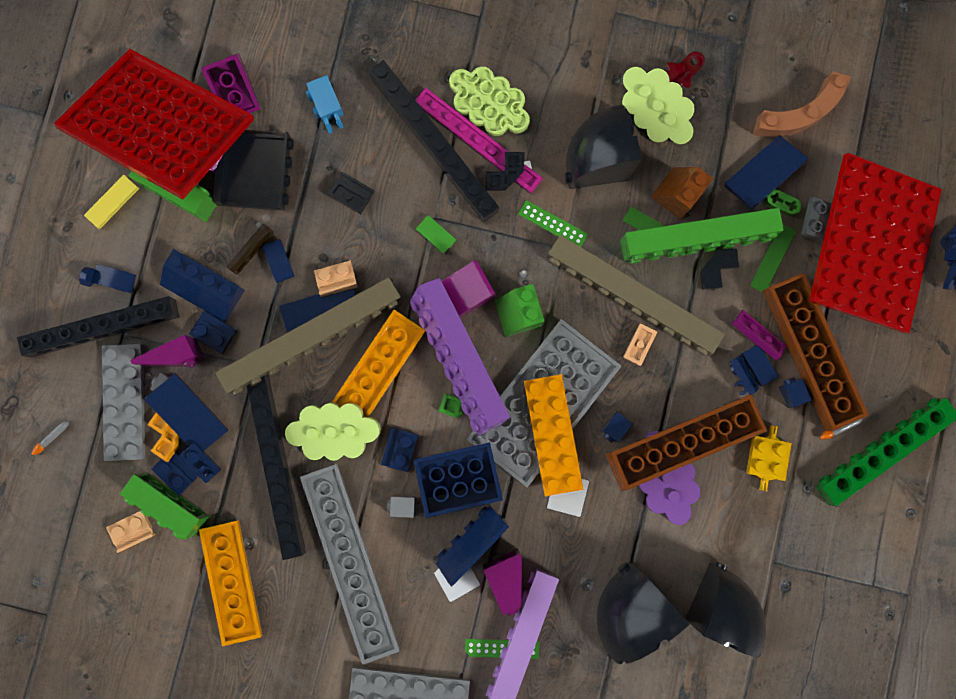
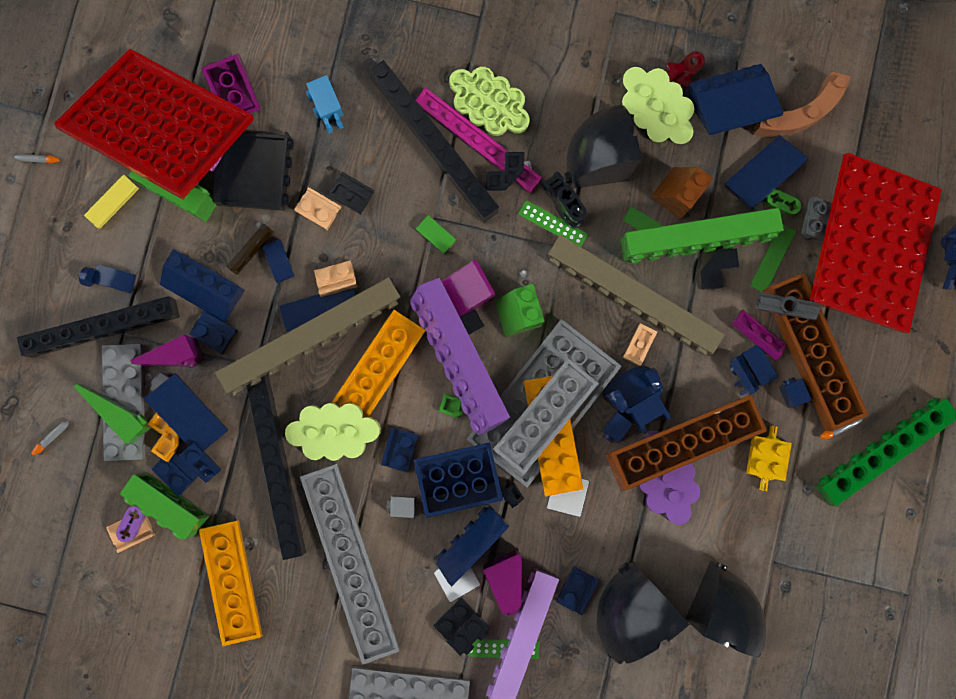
(37, 158): none -> light grey piece
(123, 421): none -> bright green slope
(127, 521): none -> medium lavender beam
(317, 208): none -> light nougat plate
(461, 627): none -> black plate
(472, 322): none -> black tile
(512, 495): none -> black plate
(545, 416): none -> light grey plate
(565, 200): none -> black piece
(577, 590): none -> dark blue plate
(637, 395): none -> dark blue piece
(735, 99): none -> dark blue slope
(799, 308): none -> dark grey piece

